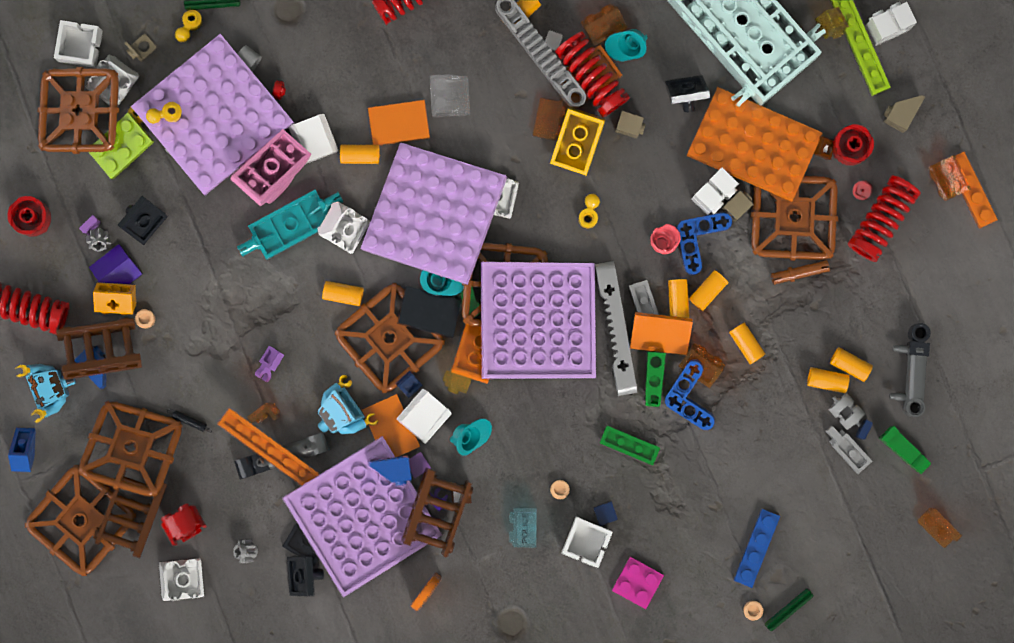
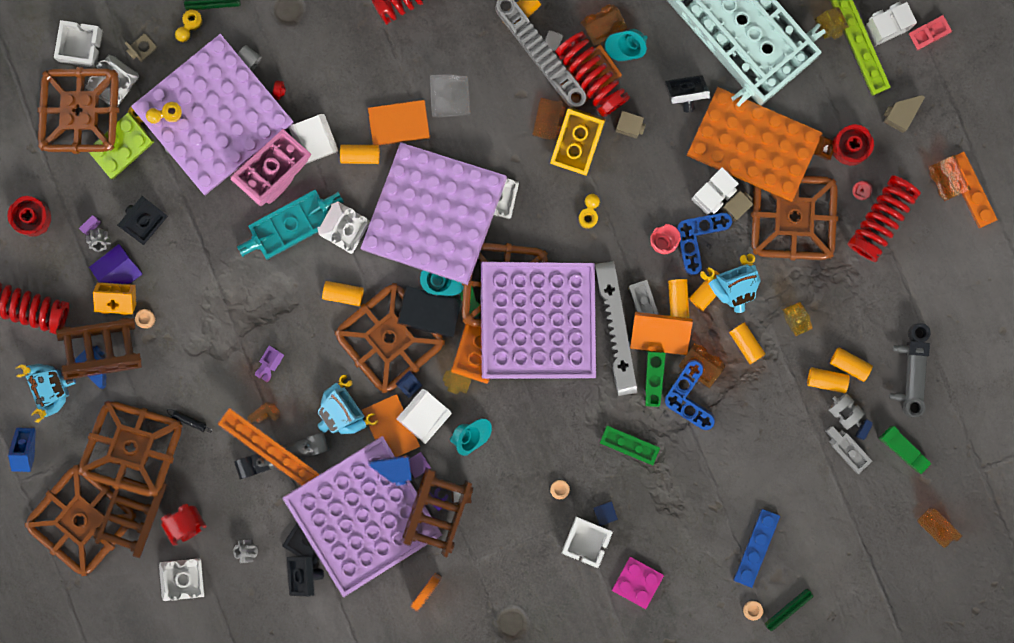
(524, 527): clear light blue brick -> none
(736, 285): none -> medium azure torso
(797, 319): none -> clear yellow brick
(800, 272): dark orange pin -> none
(930, 32): none -> coral slope

